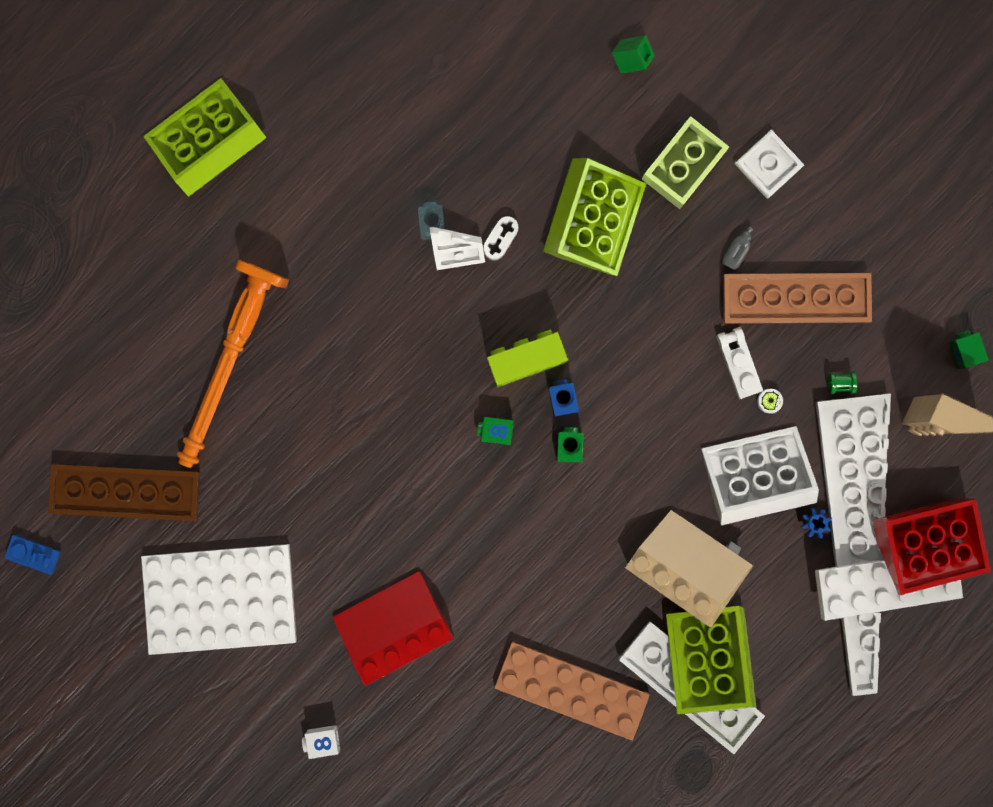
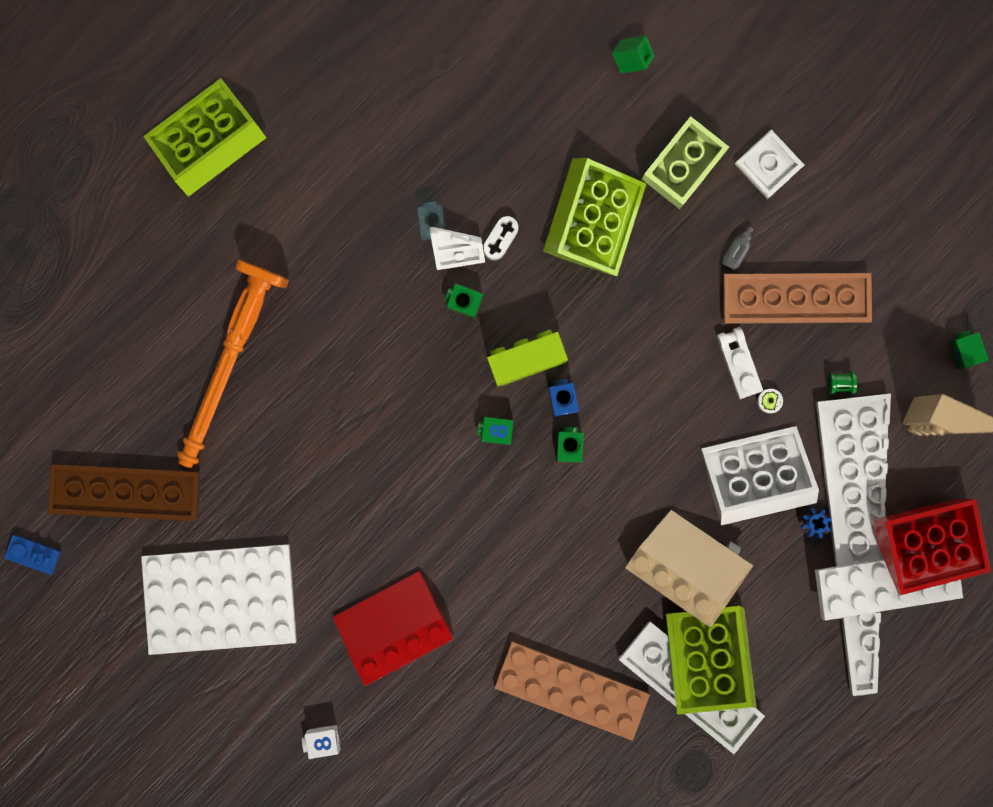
(472, 308): none -> green brick

